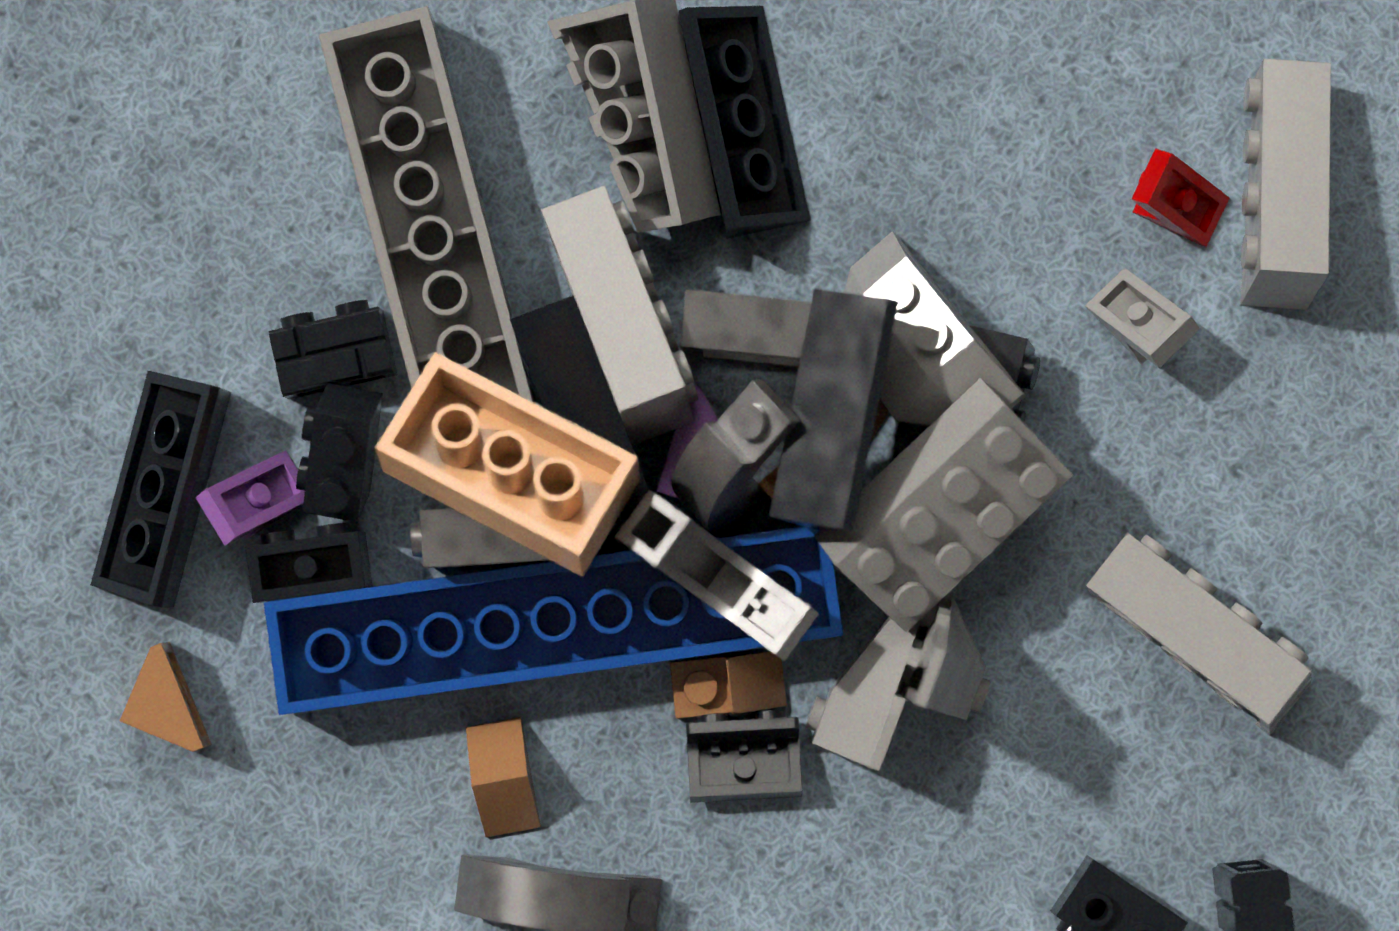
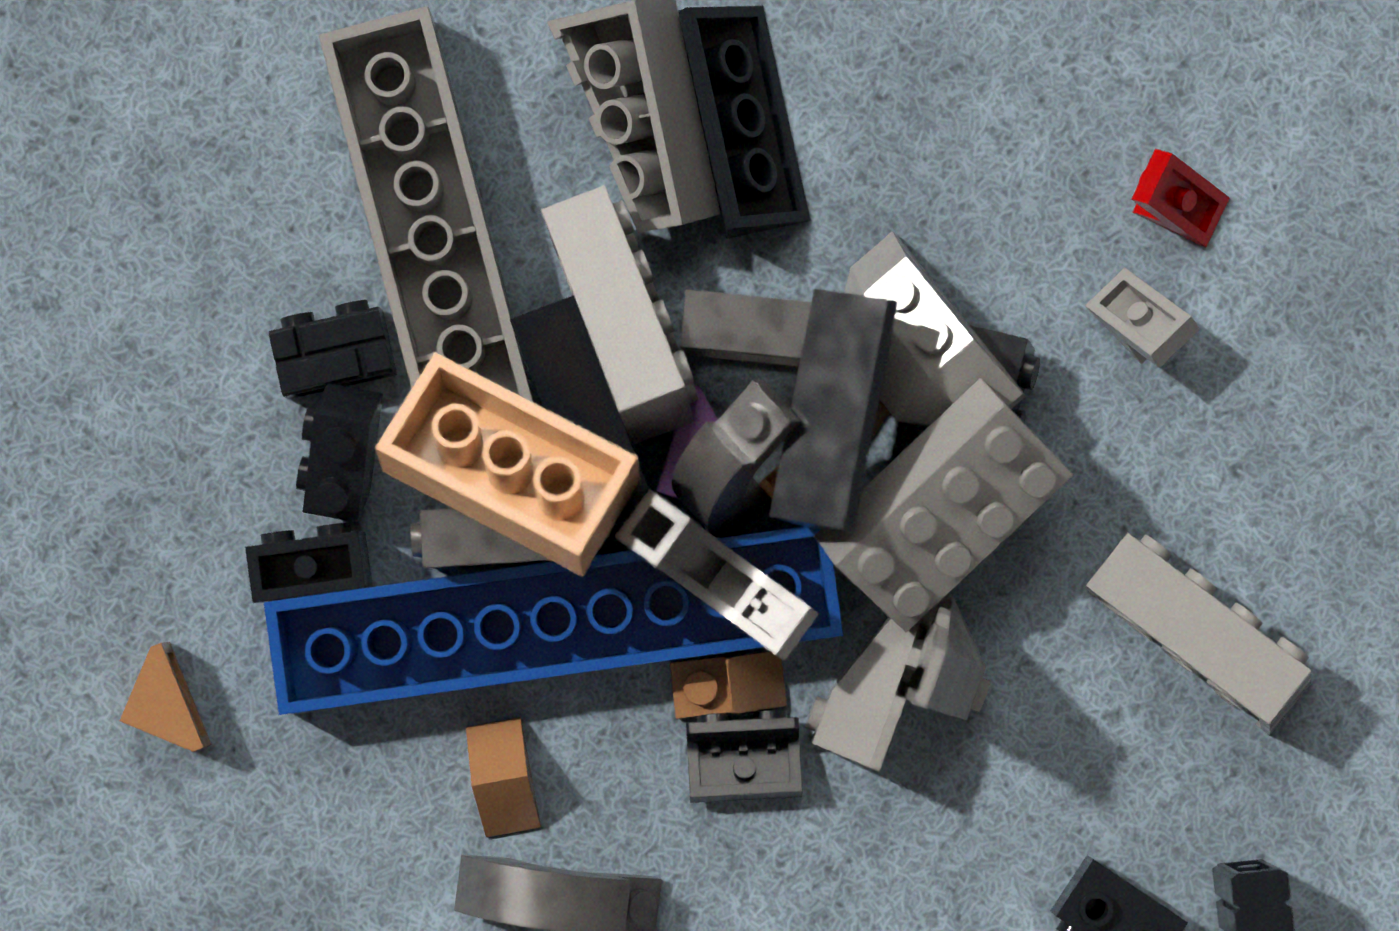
(157, 489): black slope -> none
(252, 498): medium lavender slope -> none
(1287, 184): light grey wedge -> none

